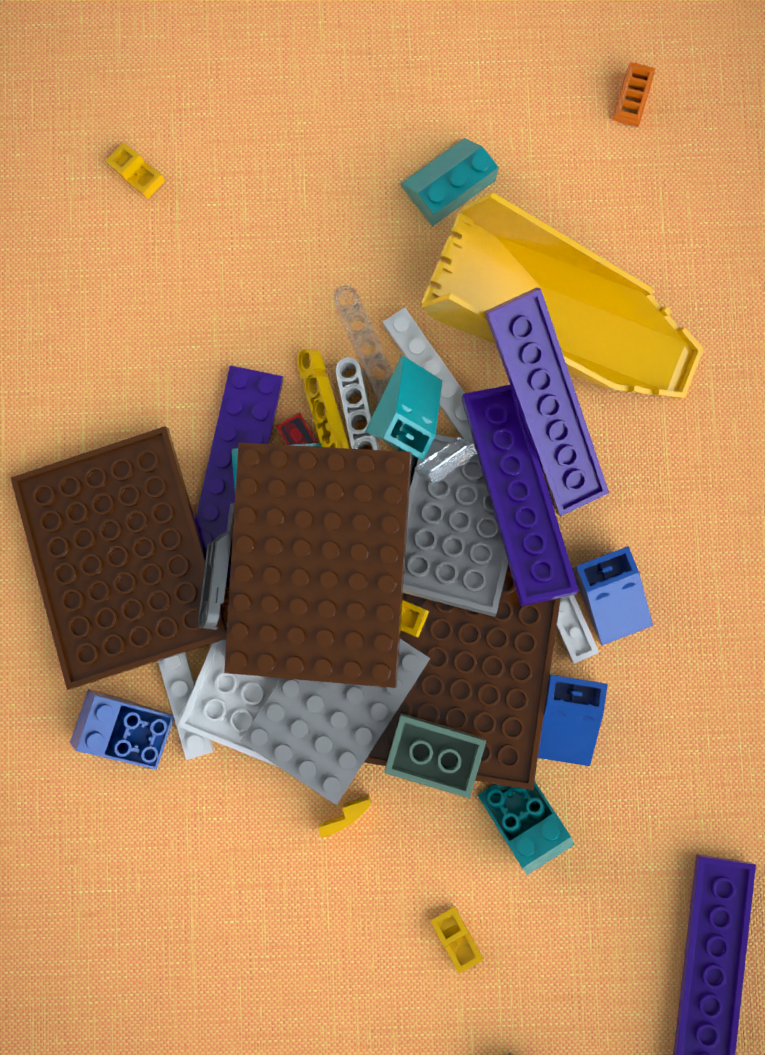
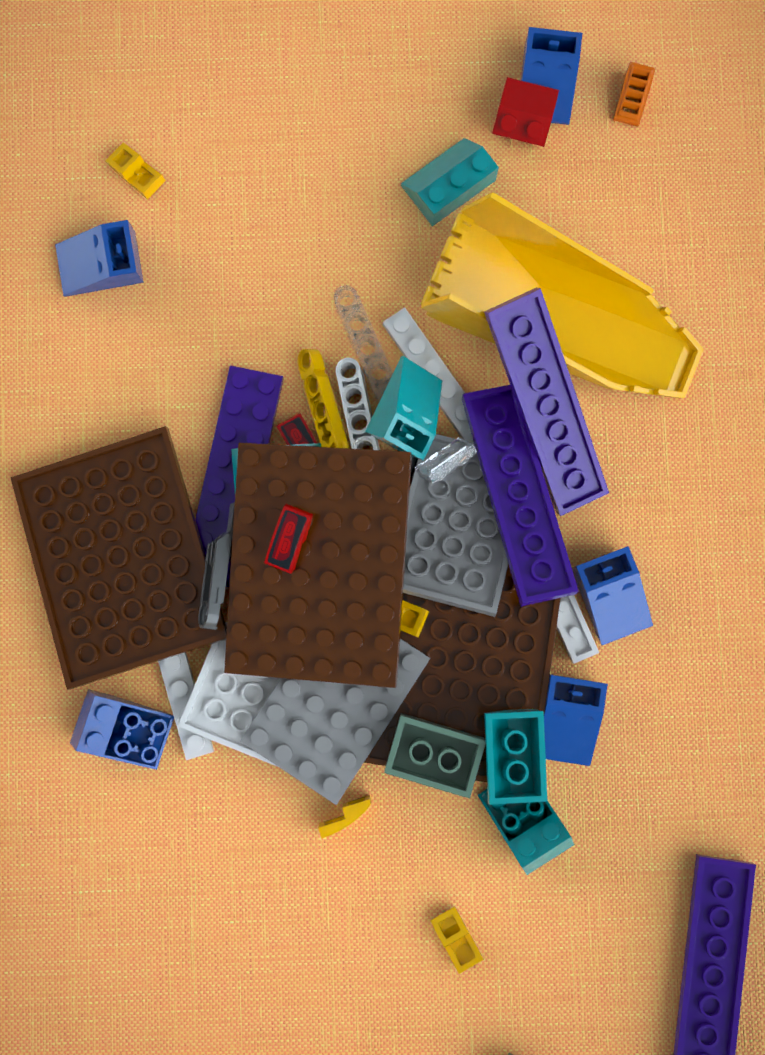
(99, 259): none -> slope
(288, 538): none -> slope
(515, 756): none -> teal slope
(525, 112): none -> red slope
(553, 62): none -> blue slope

